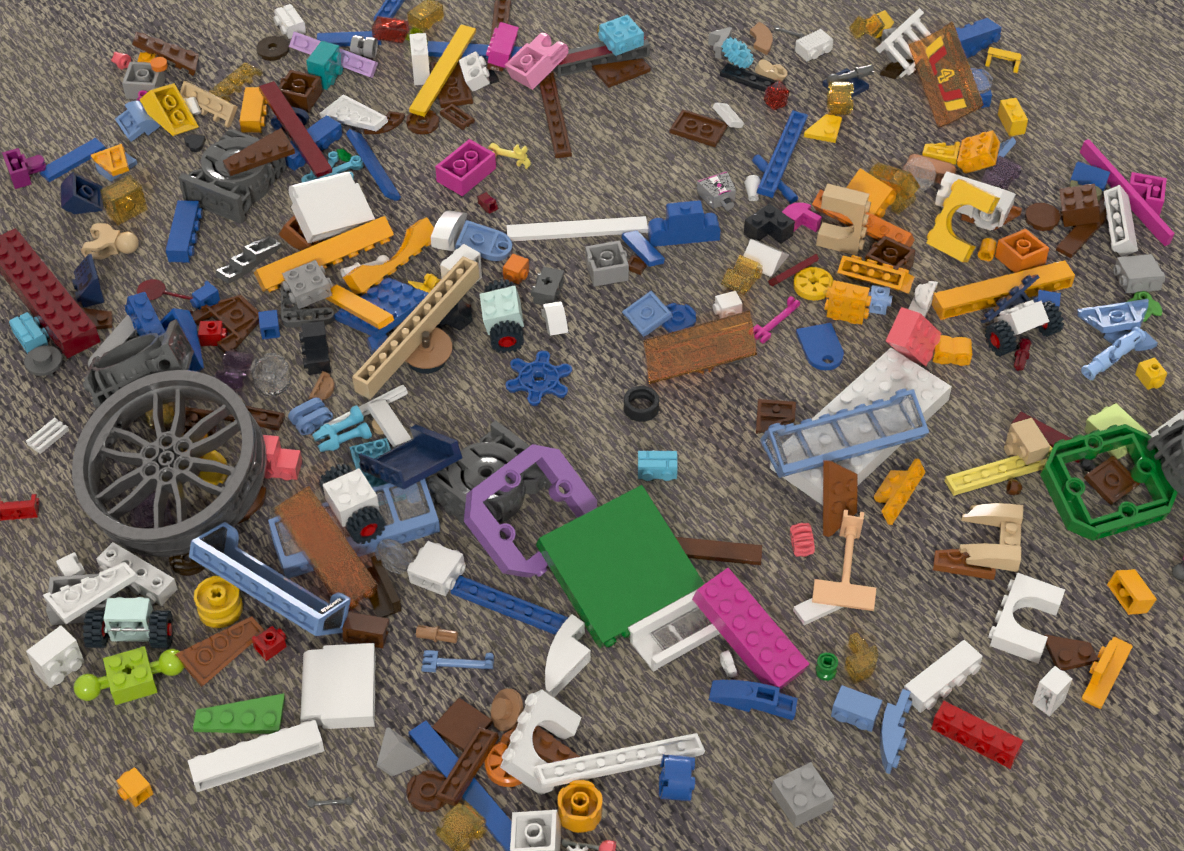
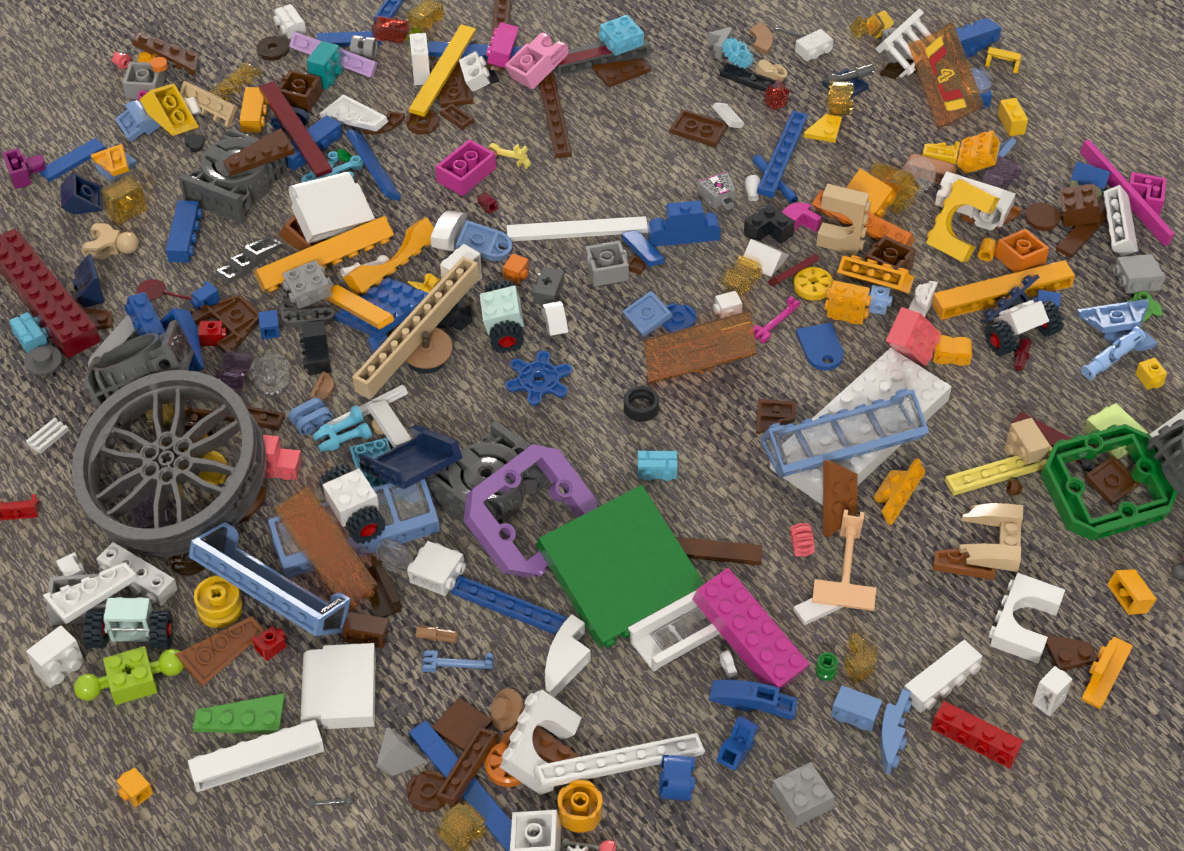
(738, 745): none -> blue brick

